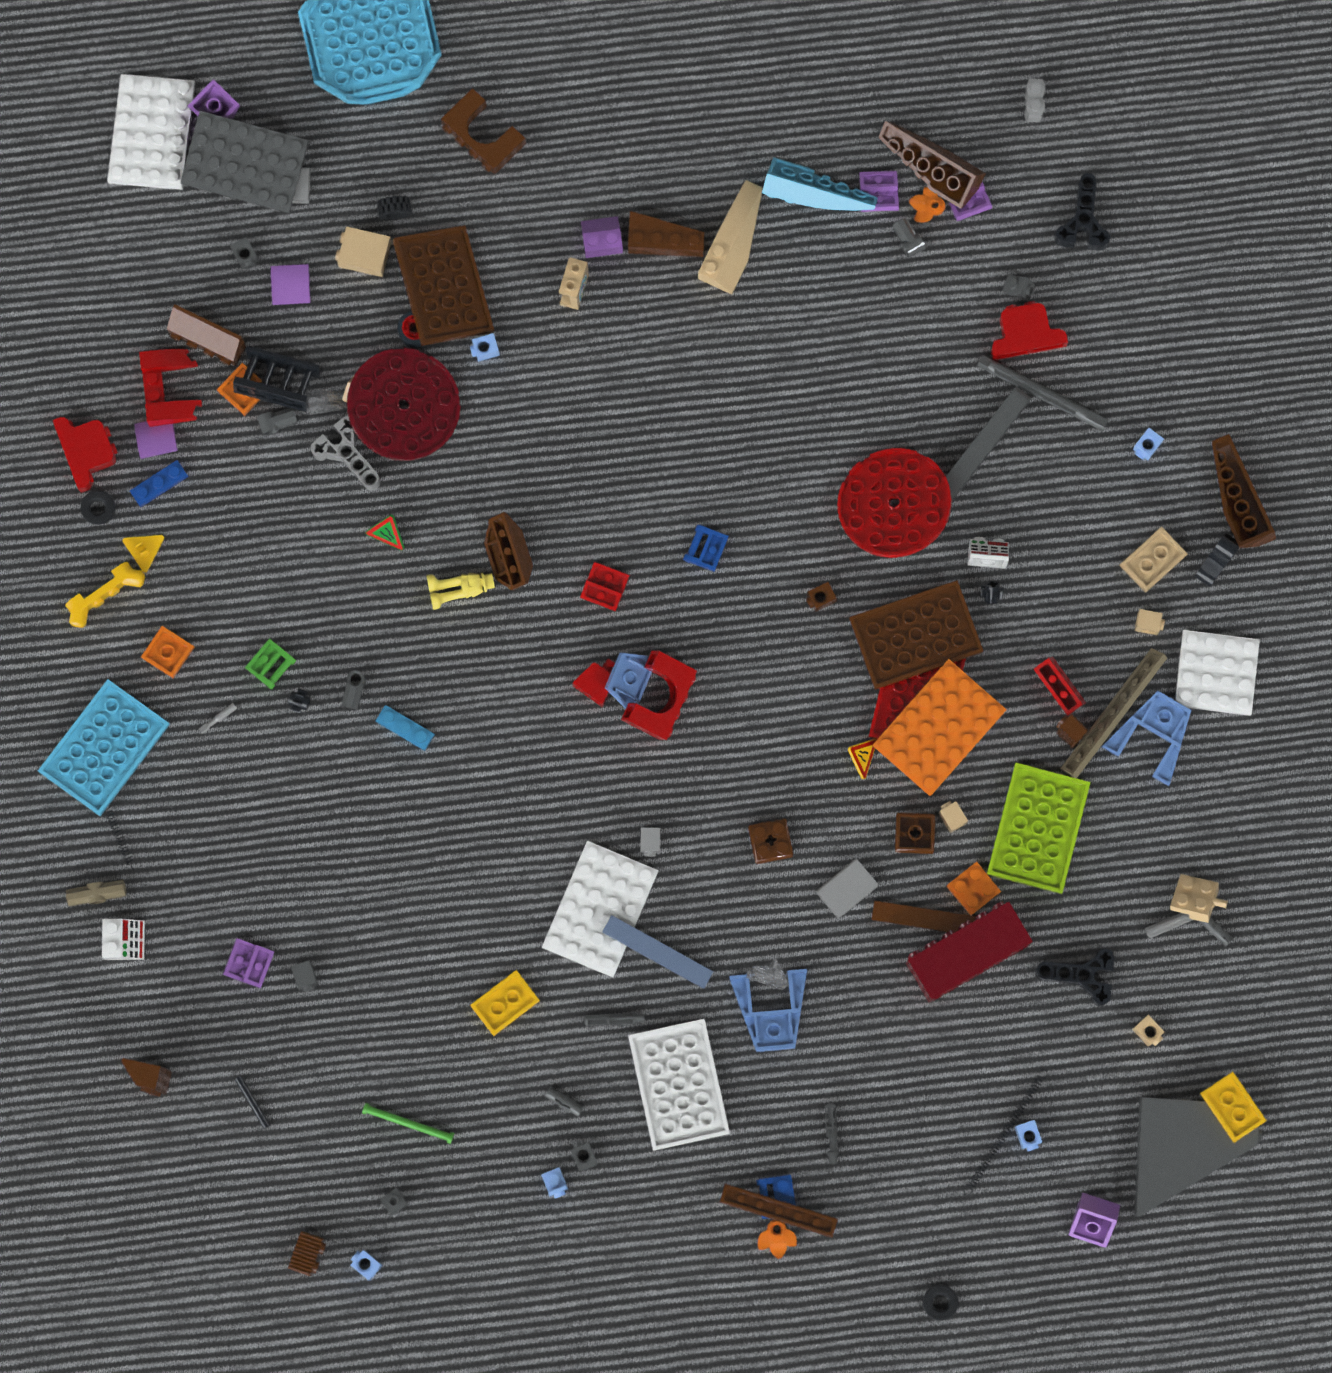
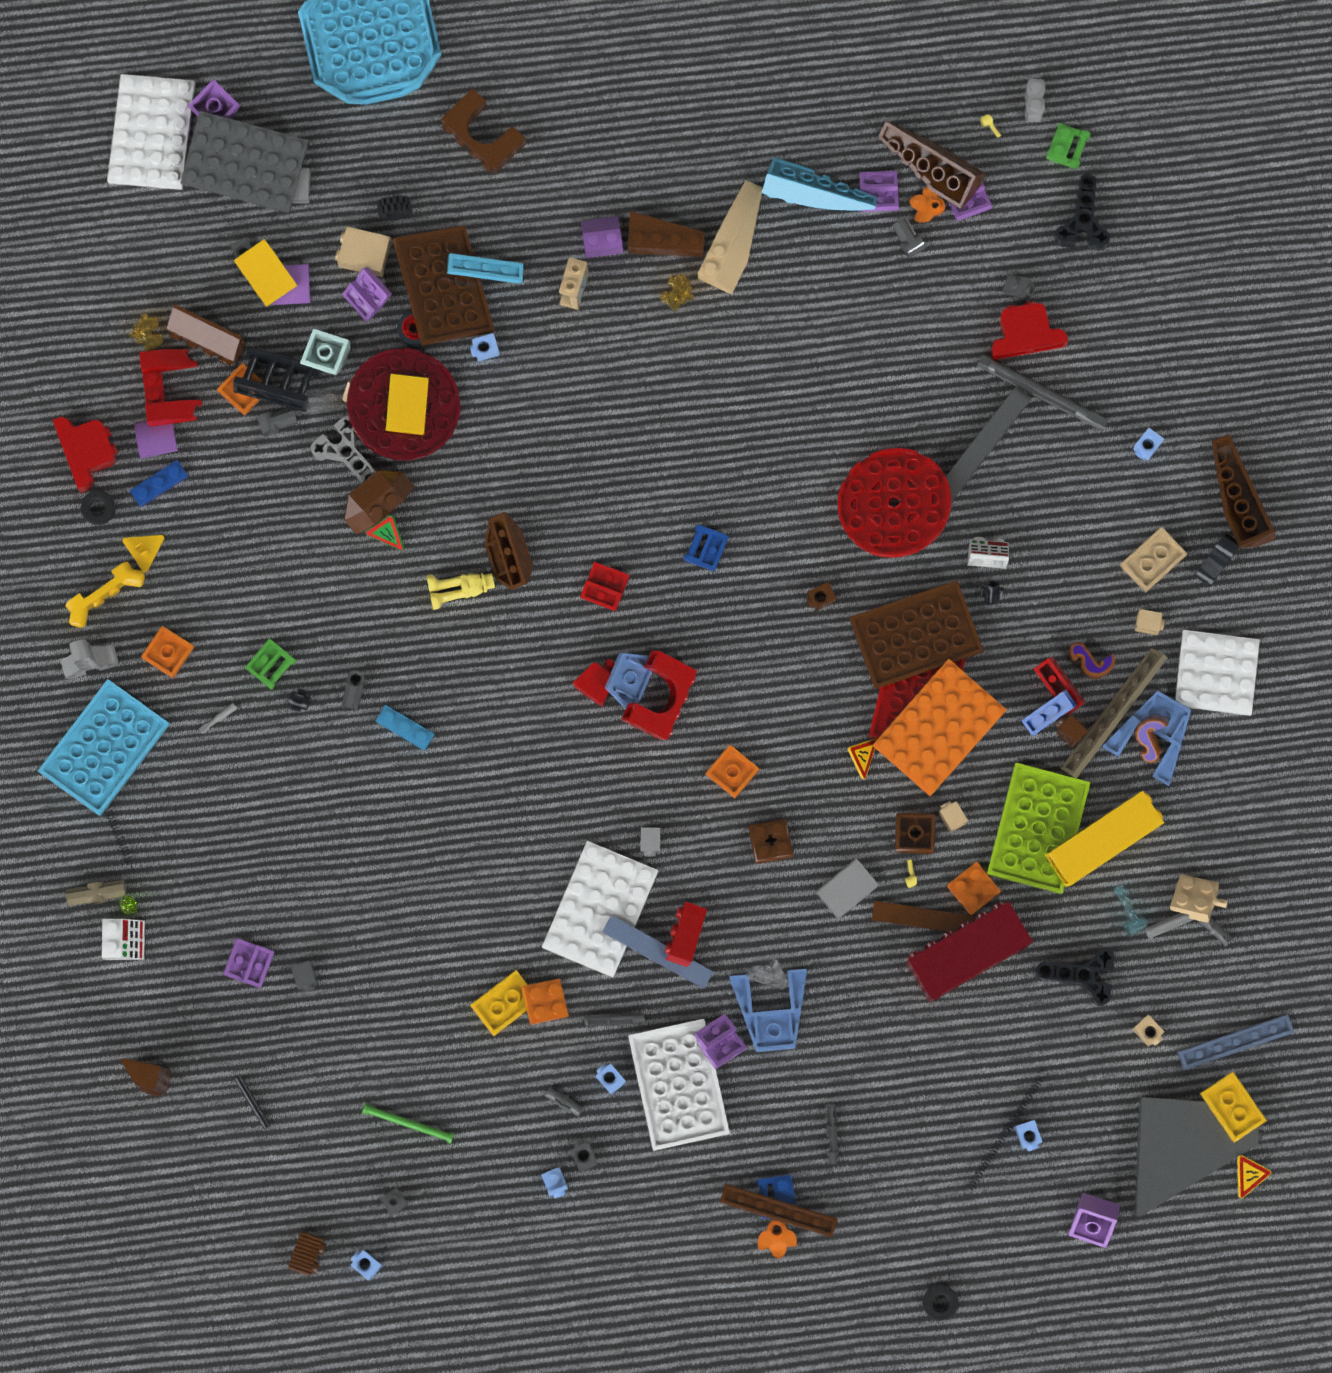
(86, 657): none -> light grey beam
(128, 905): none -> clear neon green plate
(144, 332): none -> clear yellow hips
(265, 273): none -> yellow tile
(326, 352): none -> light aqua slope
(367, 294): none -> medium lavender slope
(376, 498): none -> reddish brown wedge
(407, 404): none -> yellow tile
(485, 268): none -> medium azure plate
(544, 1001): none -> orange plate
(616, 1084): none -> light blue brick
(679, 293): none -> clear yellow hips
(685, 934): none -> red brick
(720, 1041): none -> medium lavender slope
(732, 771): none -> orange plate
(911, 880): none -> light yellow hand
(987, 120): none -> light yellow hand
(1049, 713): none -> plate
(1061, 145): none -> bright green plate
(1088, 665): none -> dark orange animal
(1105, 838): none -> yellow brick
(1134, 924): none -> clear light blue brick
(1145, 736): none -> dark orange animal
(1235, 1042): none -> sand blue tile
(1249, 1175): none -> piece

